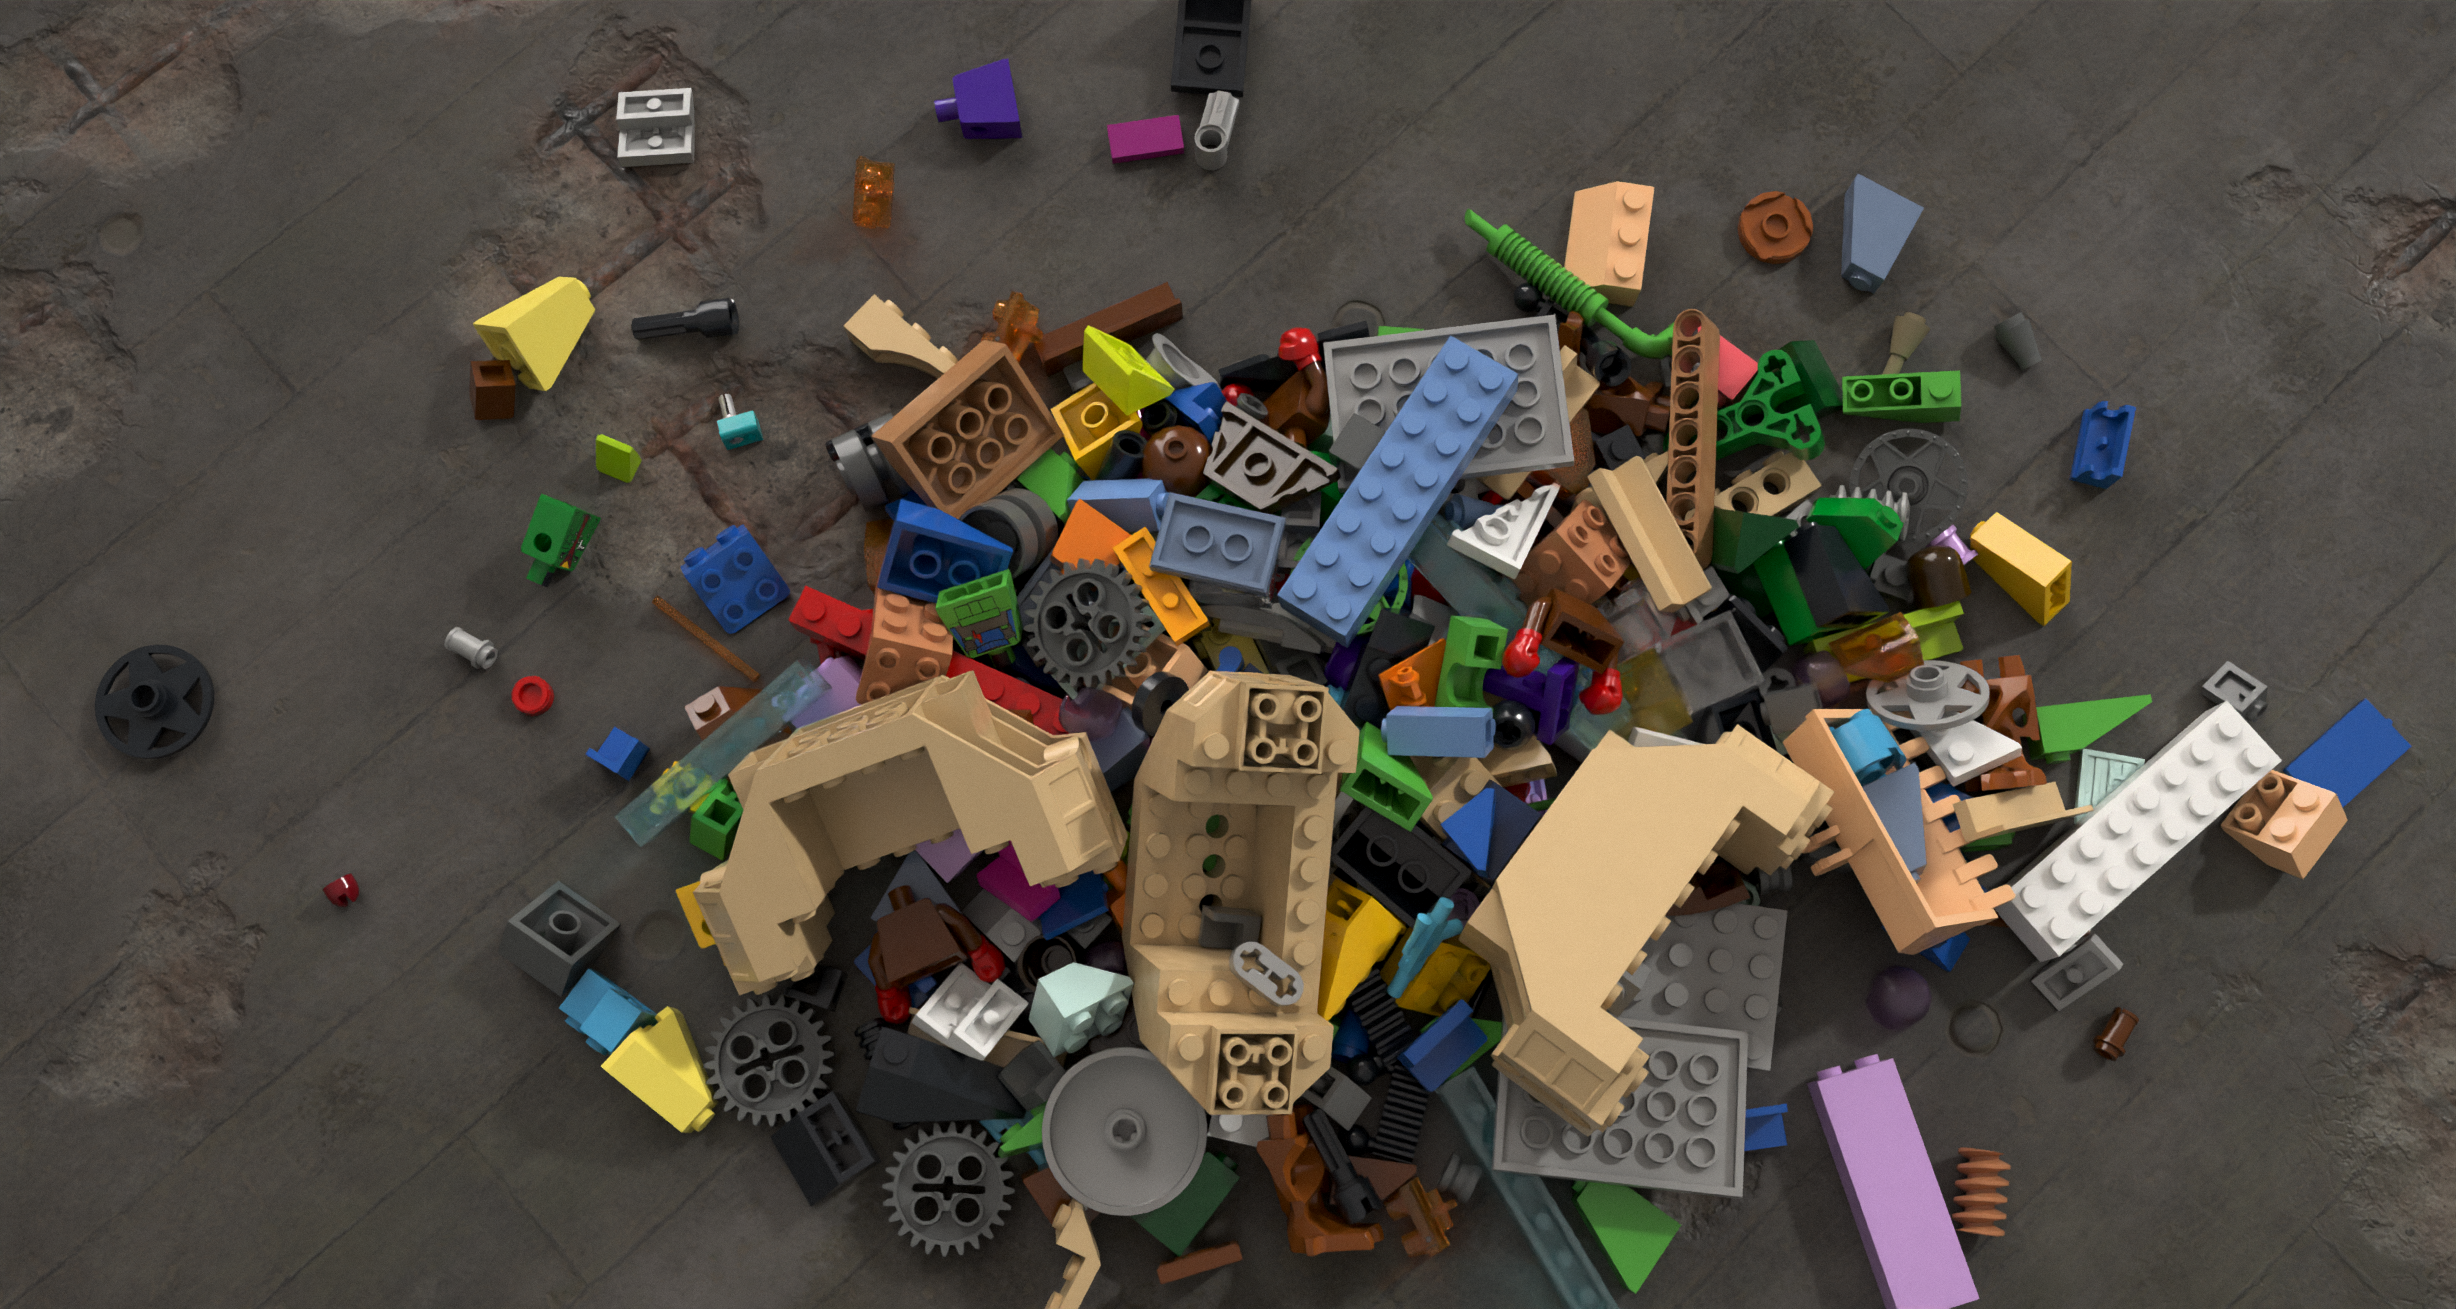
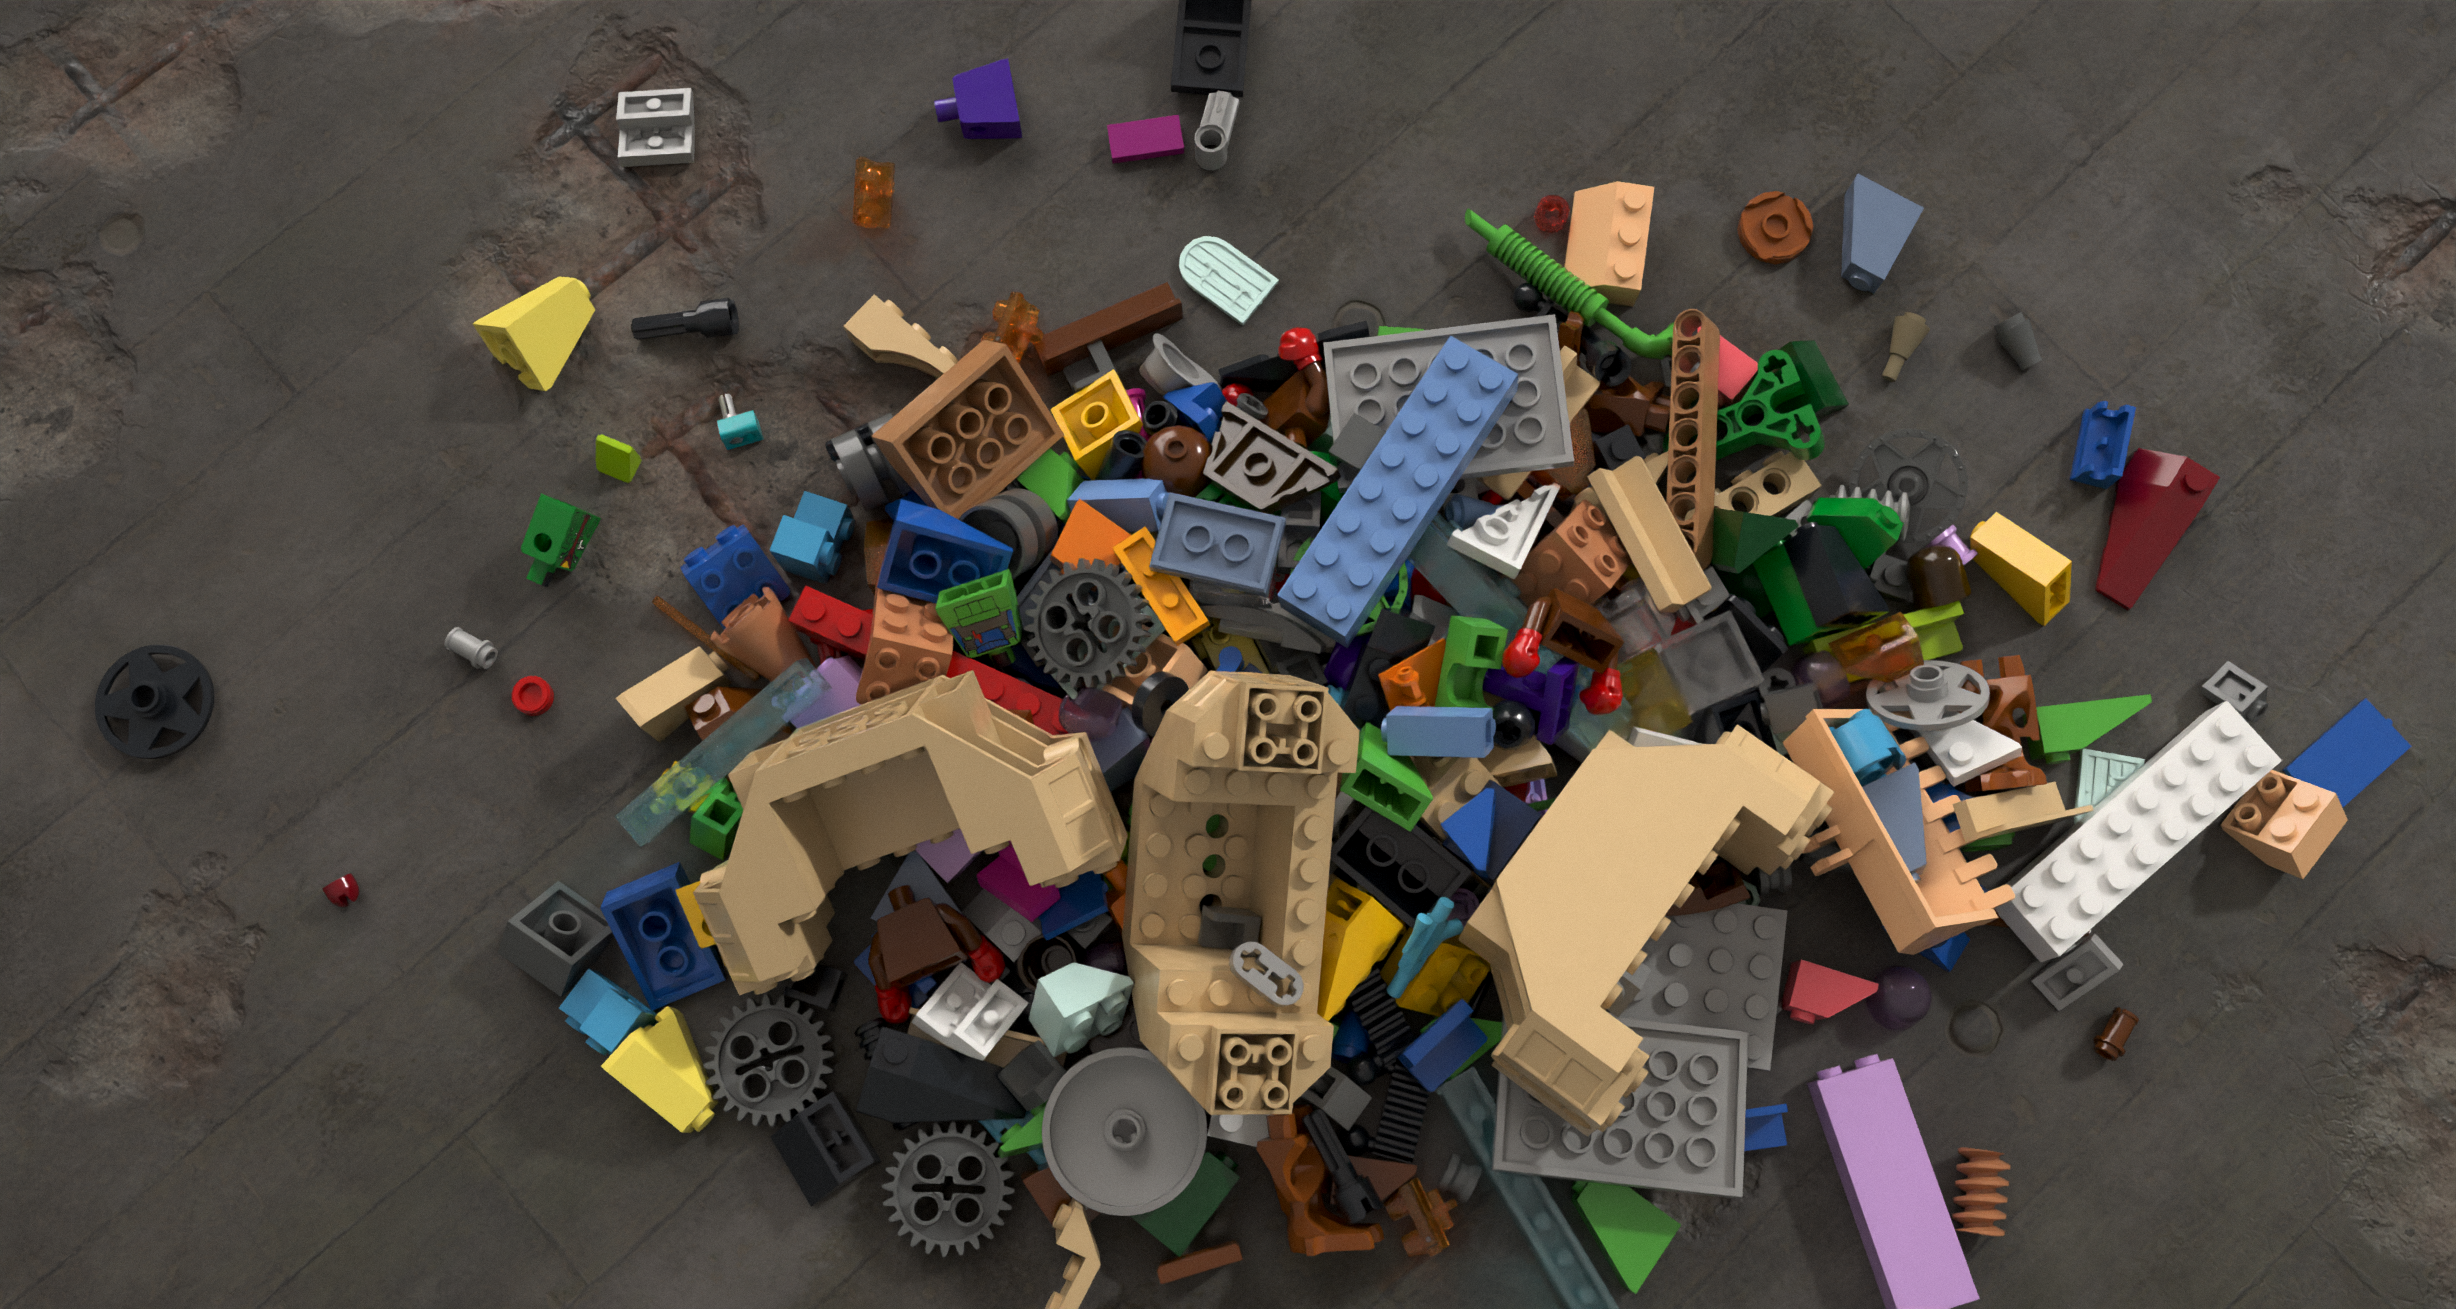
(492, 389): reddish brown panel -> none
(620, 753): blue panel -> none
(659, 938): none -> blue slope
(660, 699): none -> tan slope
(761, 636): none -> nougat cone
(813, 538): none -> dark azure brick
(1121, 372): neon yellow slope -> none
(1225, 277): none -> light aqua window
(1550, 203): none -> clear red bush
(1821, 992): none -> coral slope
(1904, 396): bright green slope -> none
(2150, 515): none -> dark red wedge

